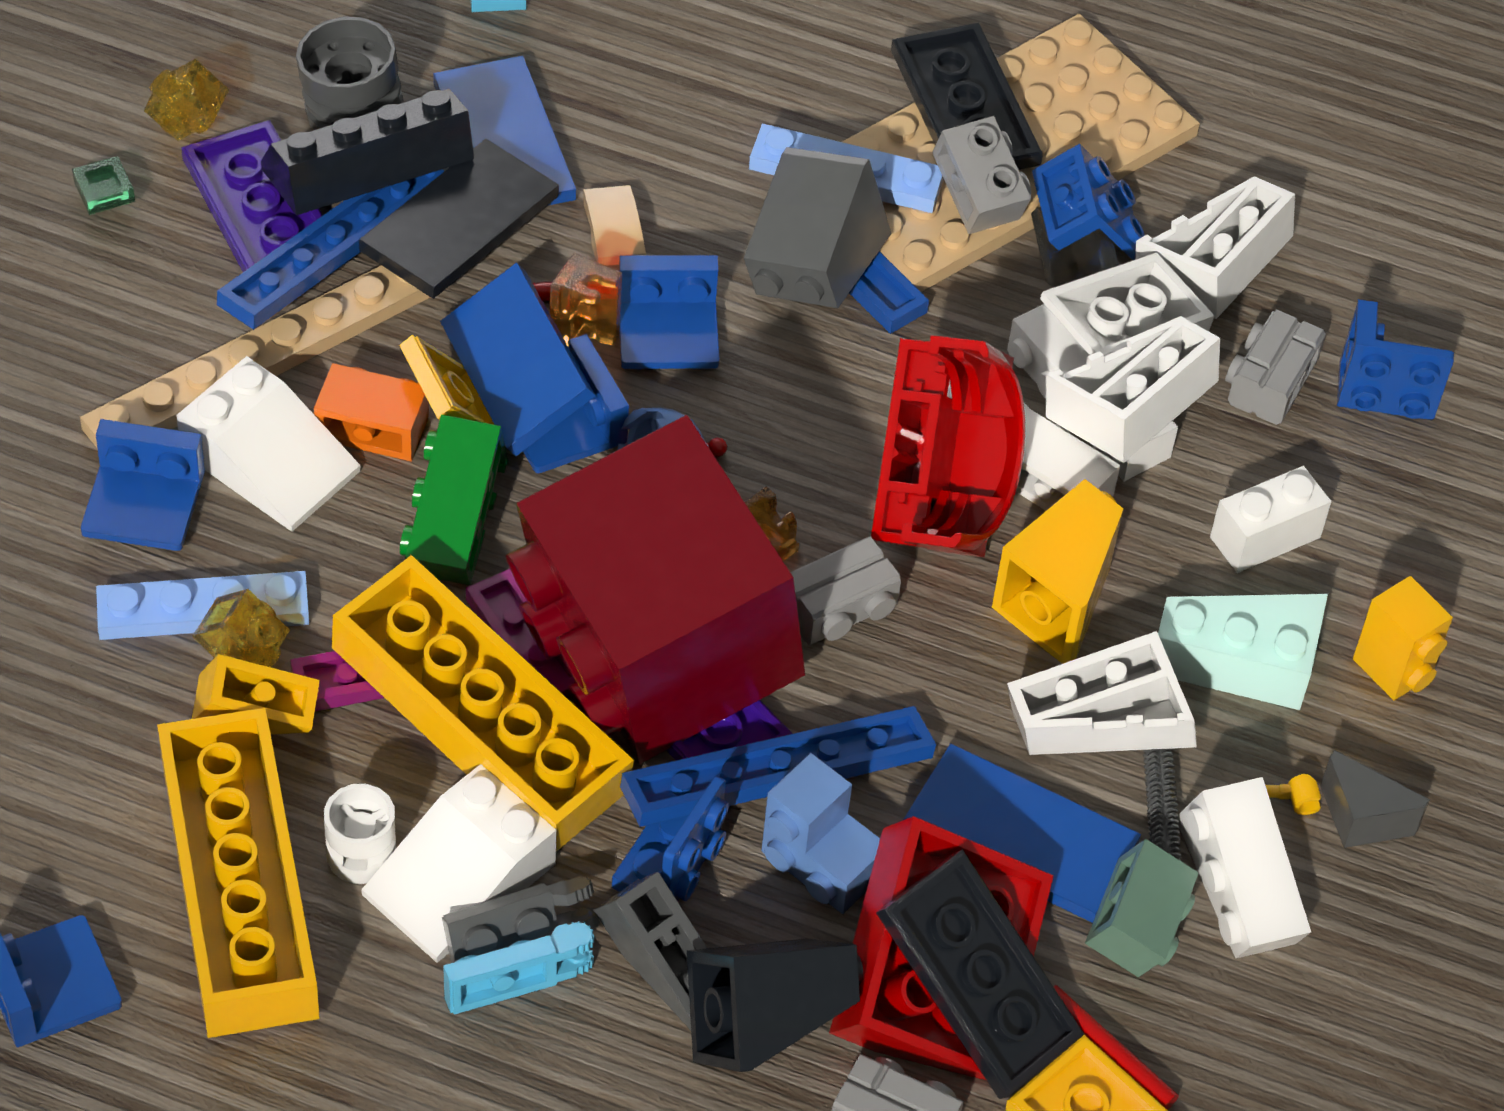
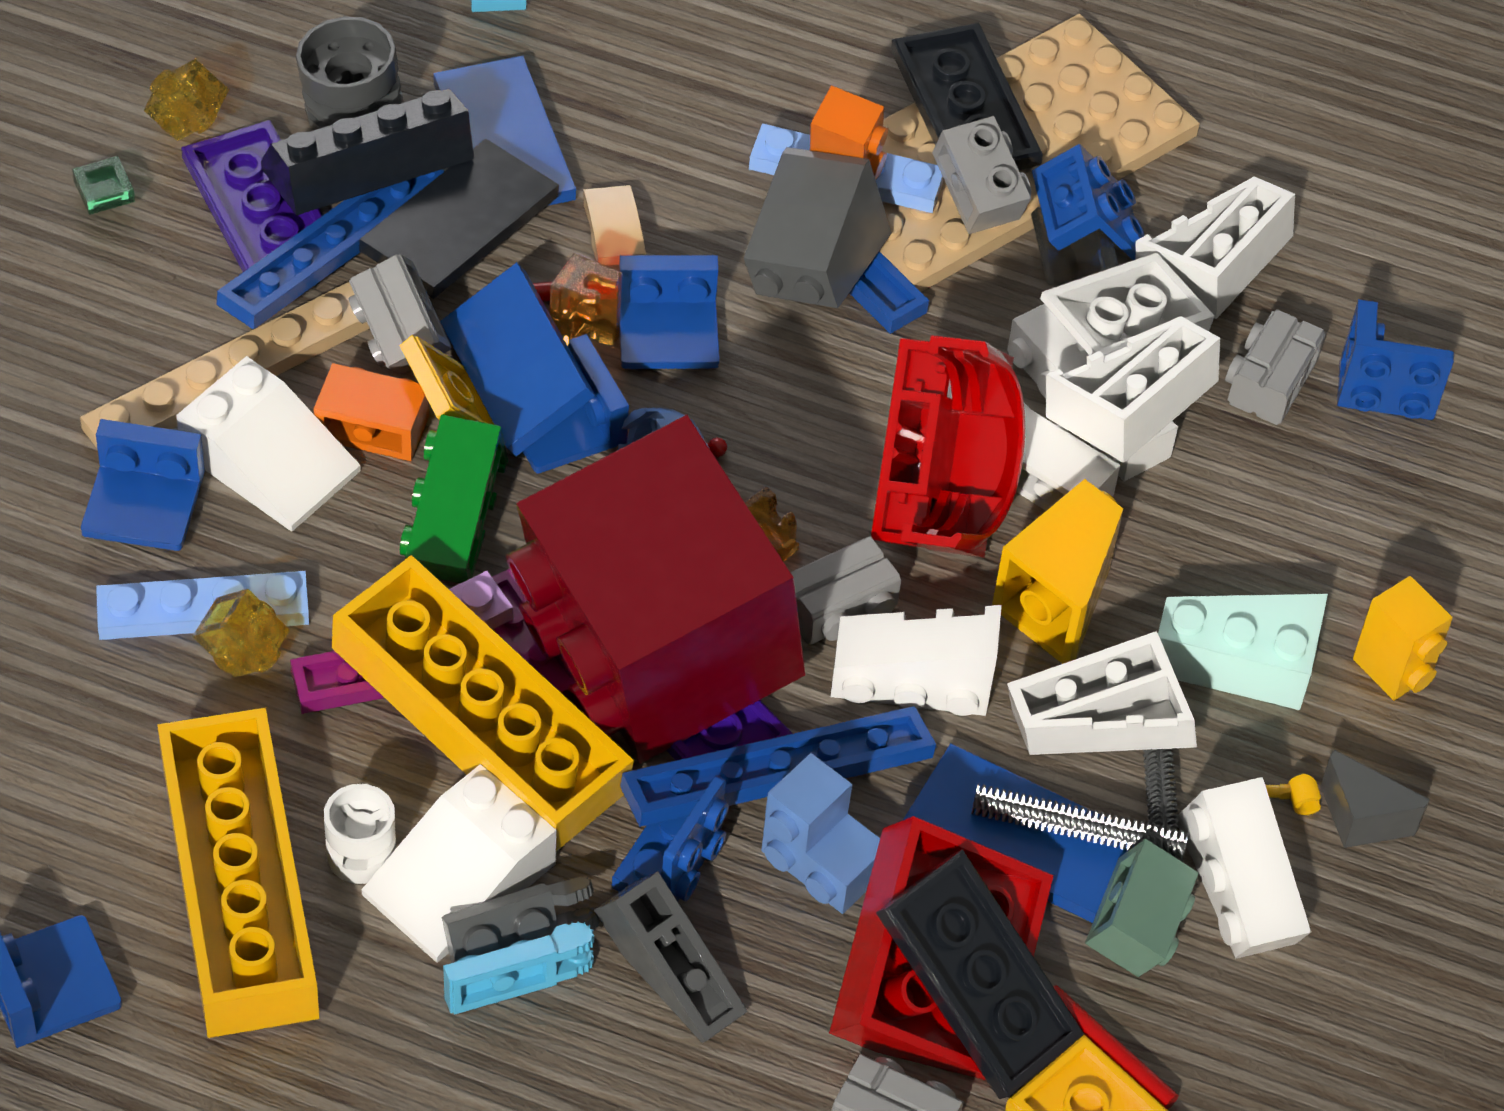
(239, 685): yellow slope -> none
(395, 308): none -> light grey brick
(485, 599): none -> lavender plate
(766, 997): black slope -> none
(850, 128): none -> orange brick
(918, 662): none -> white wedge
(1075, 822): none -> axle
(1270, 519): white brick -> none

